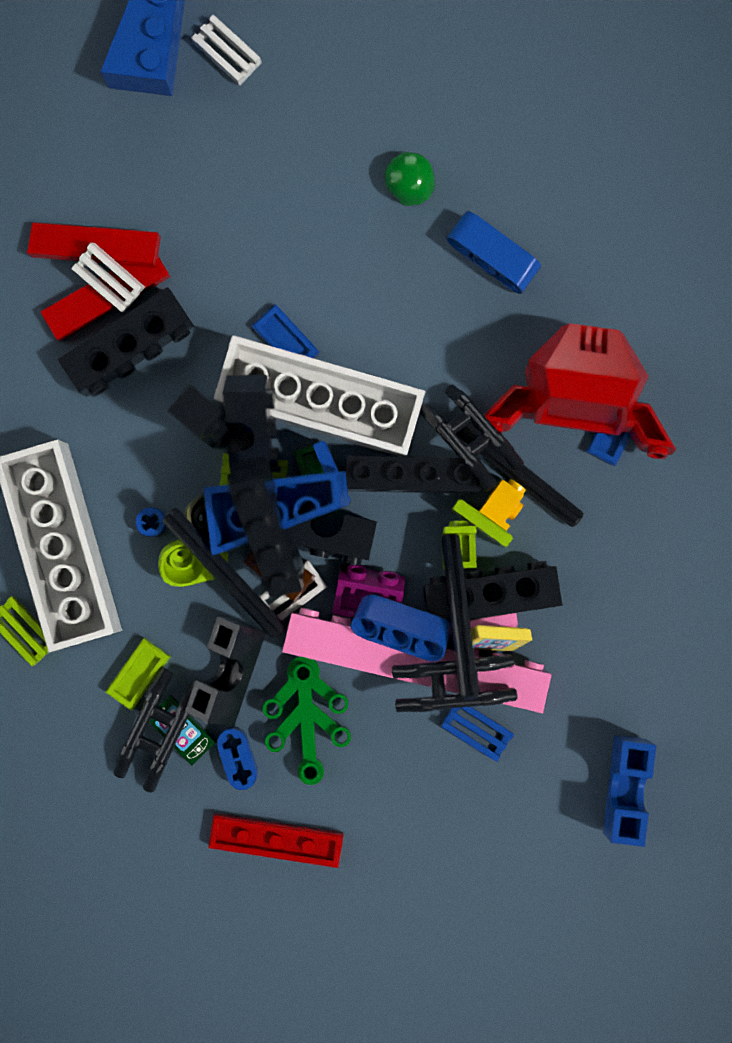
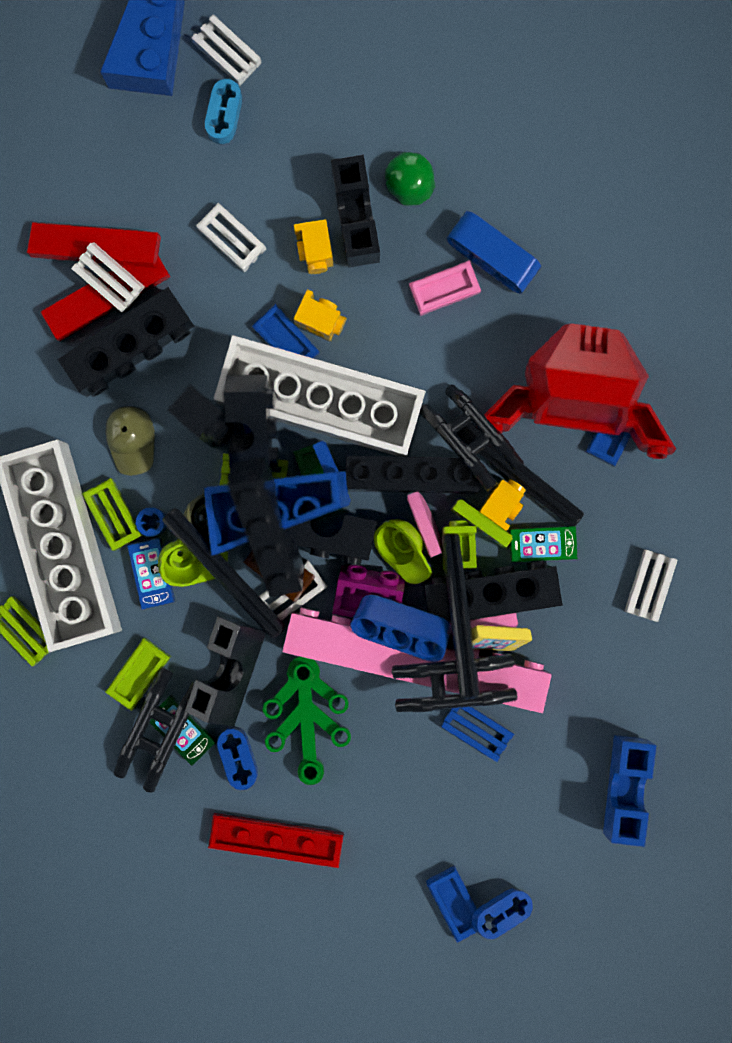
(125, 538): none -> lime tile
(134, 448): none -> olive cap
(149, 583): none -> tile
(230, 113): none -> dark azure beam
(251, 256): none -> white tile
(315, 245): none -> yellow brick
(319, 317): none -> yellow brick
(355, 211): none -> black arch
(402, 549): none -> lime cap
(425, 523): none -> bright pink tile
(444, 288): none -> bright pink tile
(453, 902): none -> blue tile
(506, 920): none -> blue beam
(543, 544): none -> tile
(662, 590): none -> white tile

